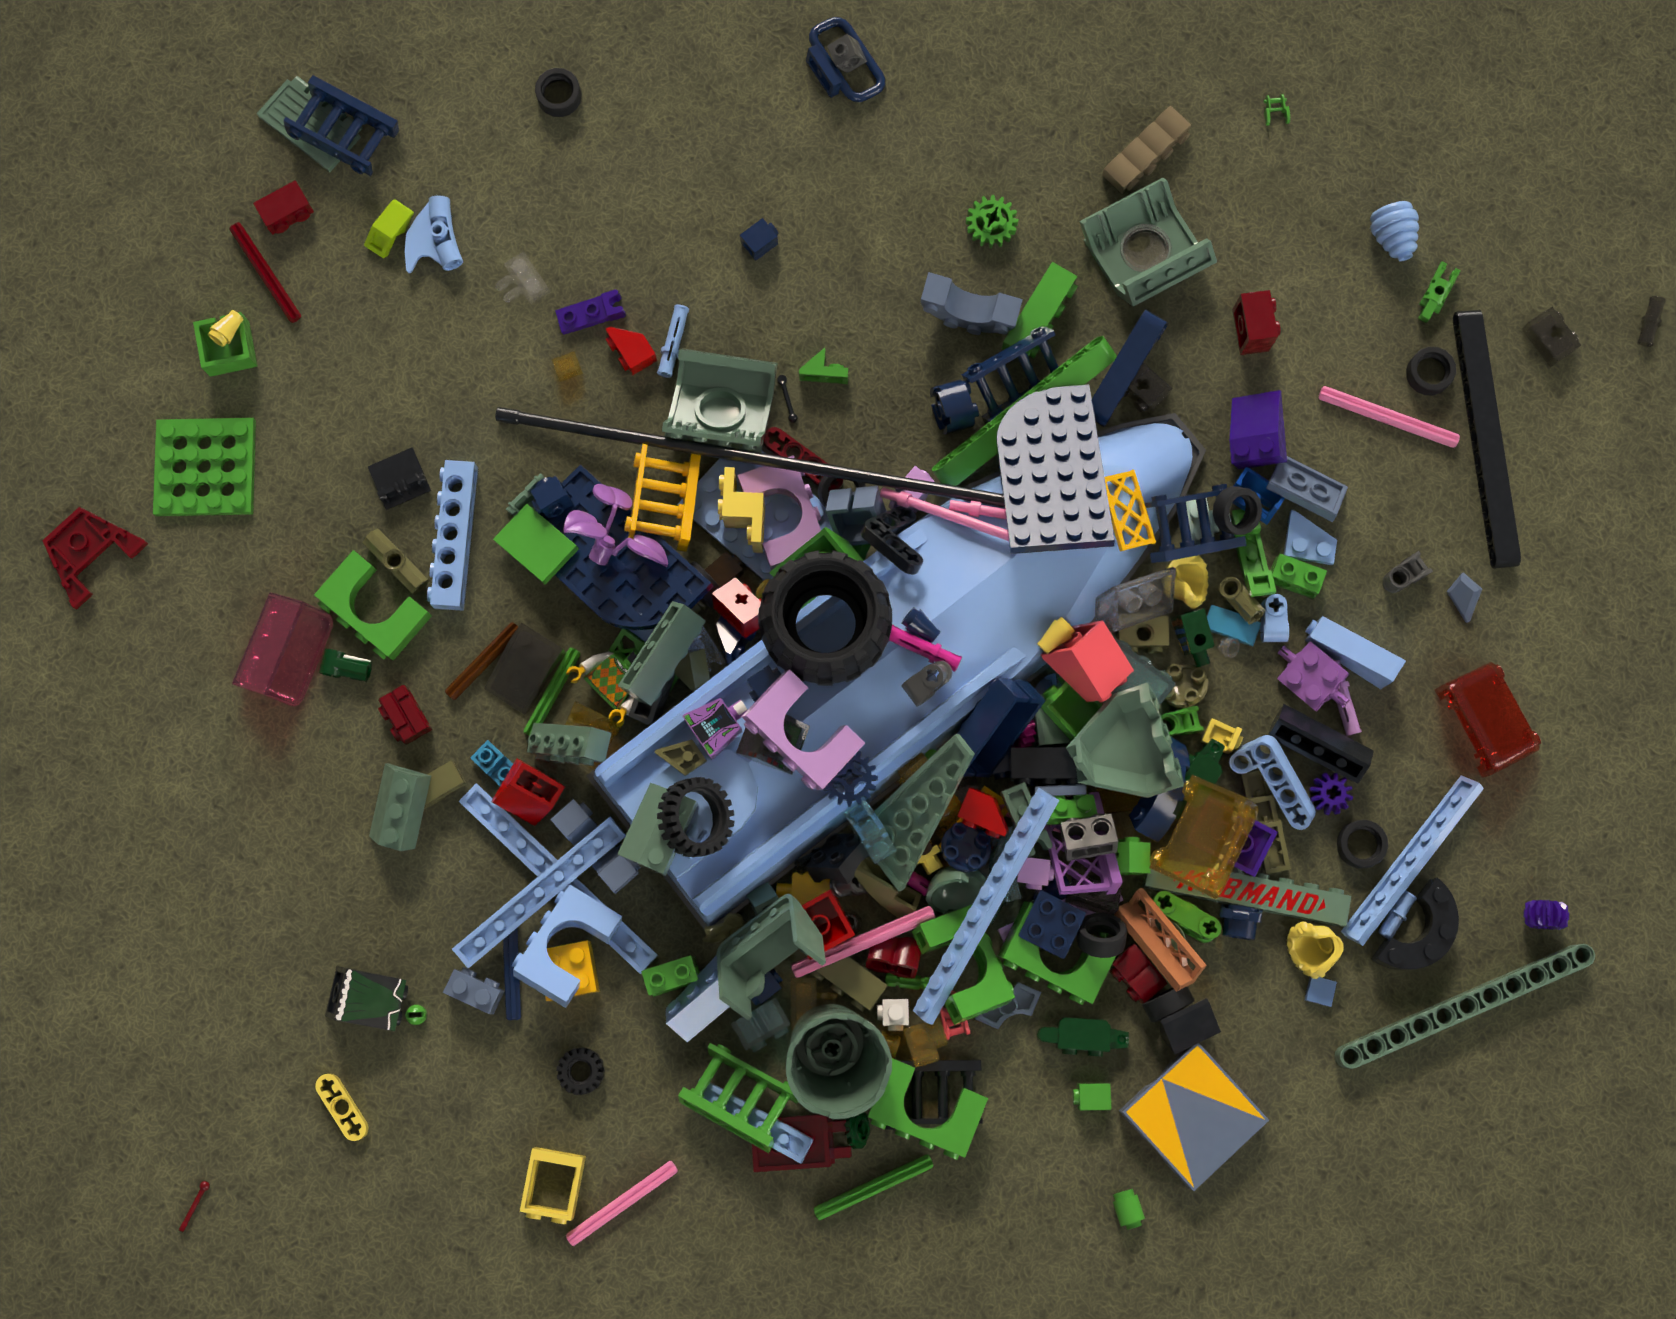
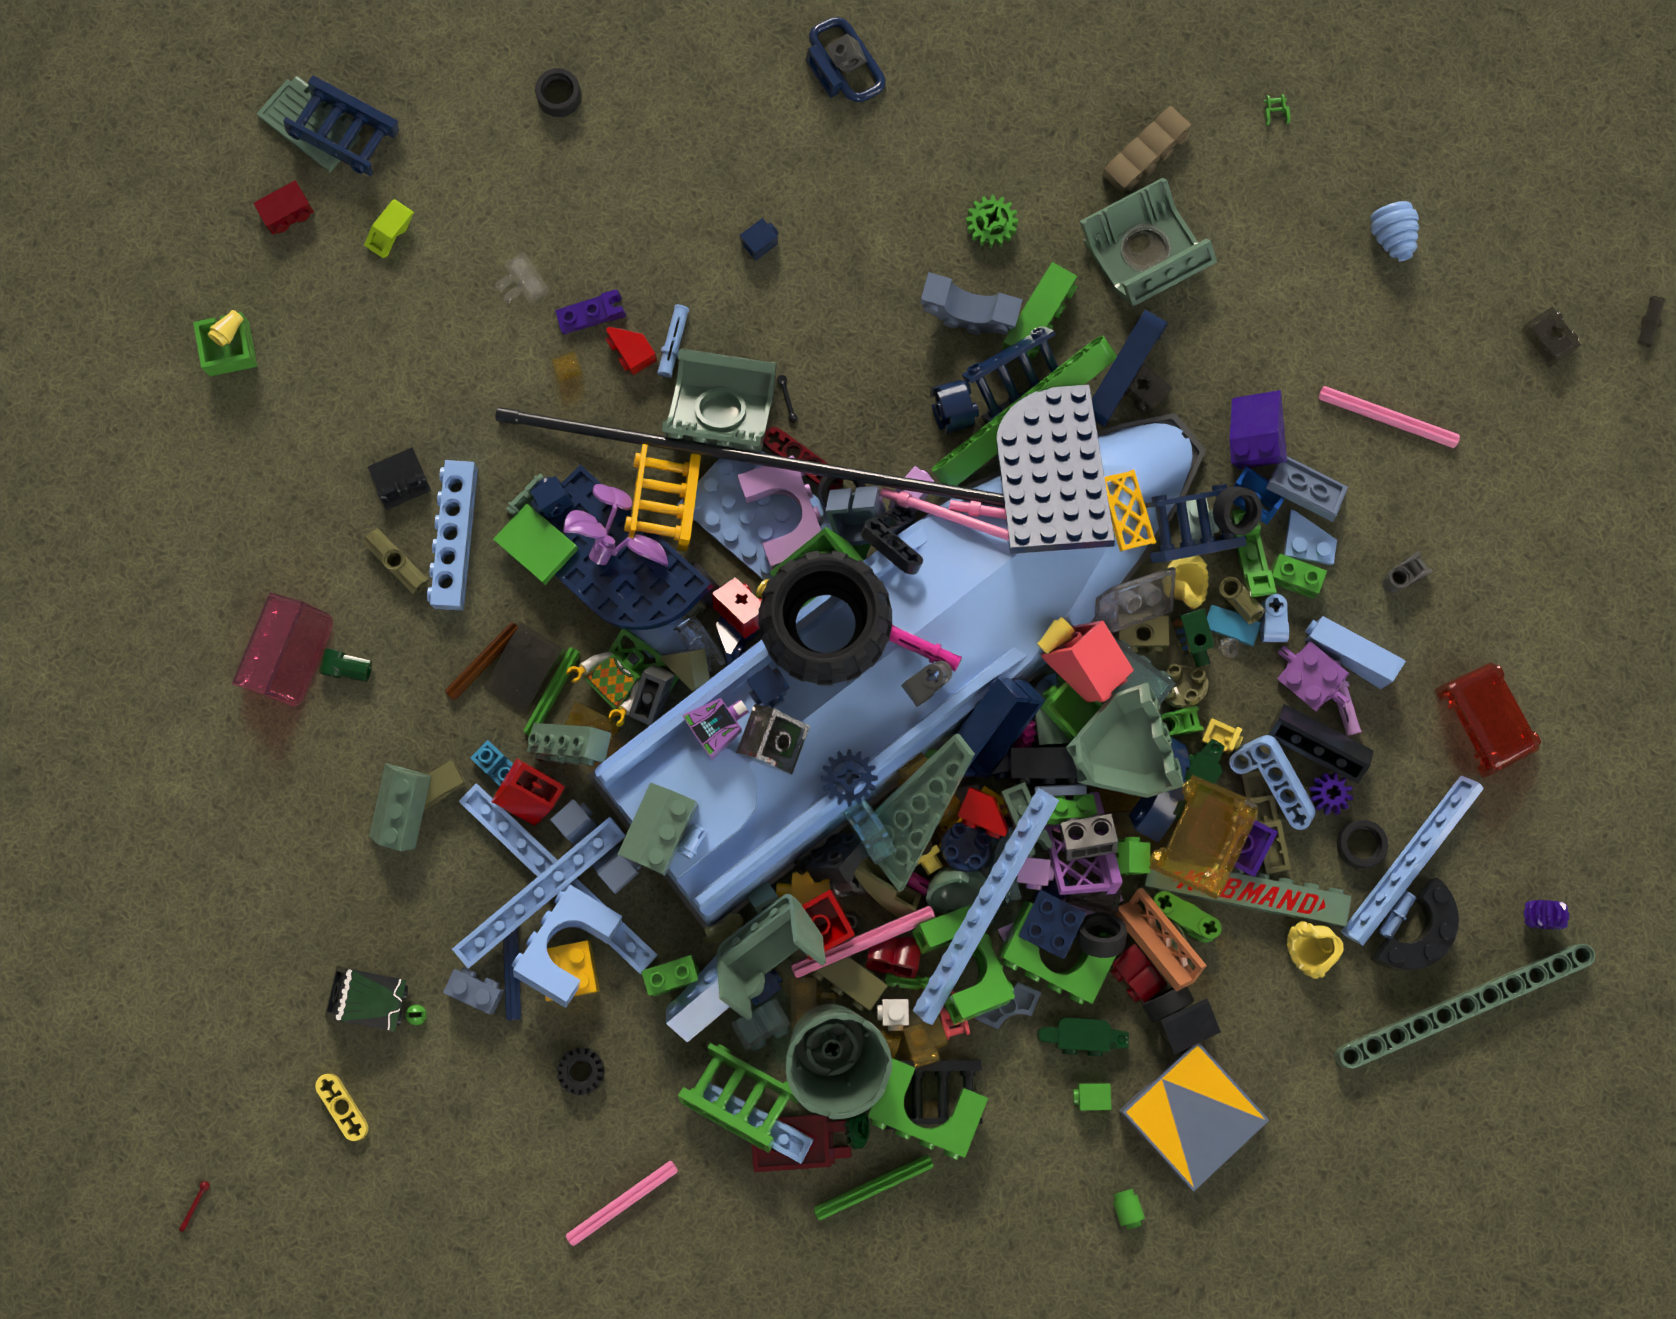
(79, 542): dark red wing -> none
(214, 503): bright green piece -> none
(265, 272): dark red axle -> none
(339, 596): bright green arch -> none
(404, 715): dark red brick -> none
(433, 236): light blue pin -> none
(536, 1211): light yellow window -> none
(662, 653): sand green brick -> none
(682, 756): olive piece -> none
(720, 817): black tyre -> none
(725, 568): dark brown brick -> none
(742, 509): light yellow bracket -> none
(767, 719): lavender arch -> none
(816, 371): bright green slope -> none
(920, 625): dark blue cone -> none
(1240, 921): dark blue piece -> none
(1256, 322): dark red brick -> none
(1320, 991): medium blue tile -> none
(1426, 388): black tyre -> none
(1433, 302): bright green hinge -> none
(1465, 596): sand blue piece -> none
(1487, 438): black beam -> none

